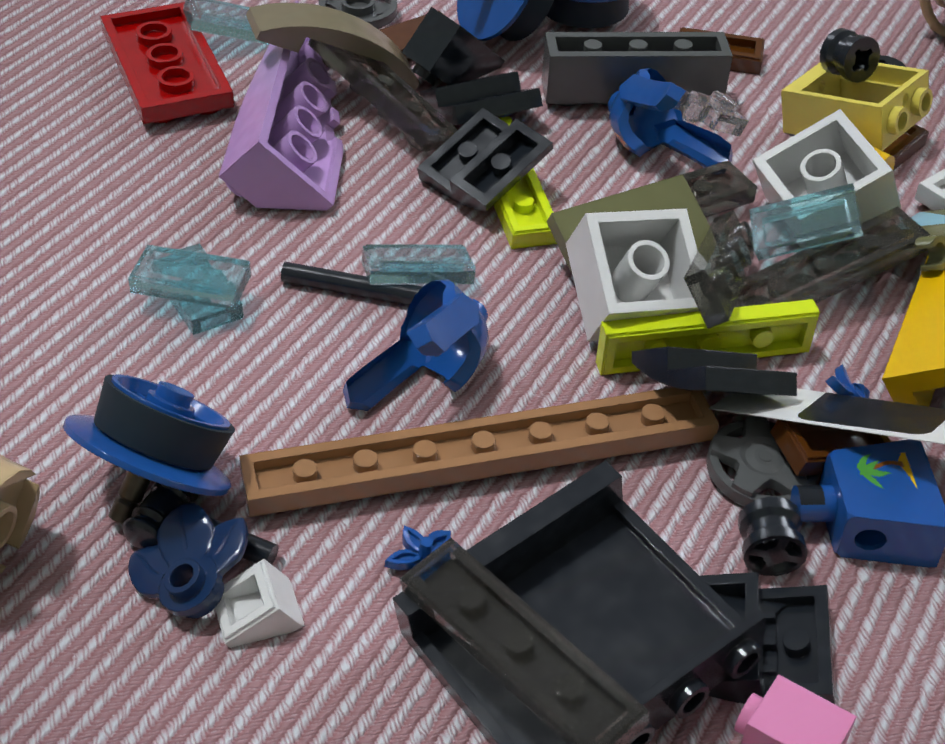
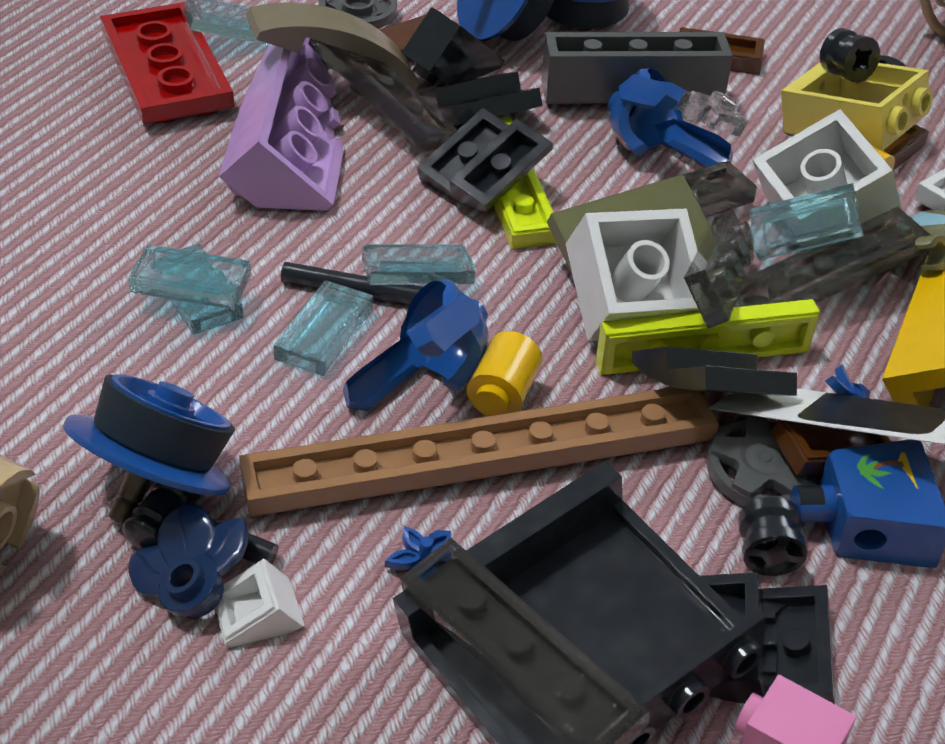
(323, 328): none -> clear light blue tile
(504, 374): none -> yellow brick

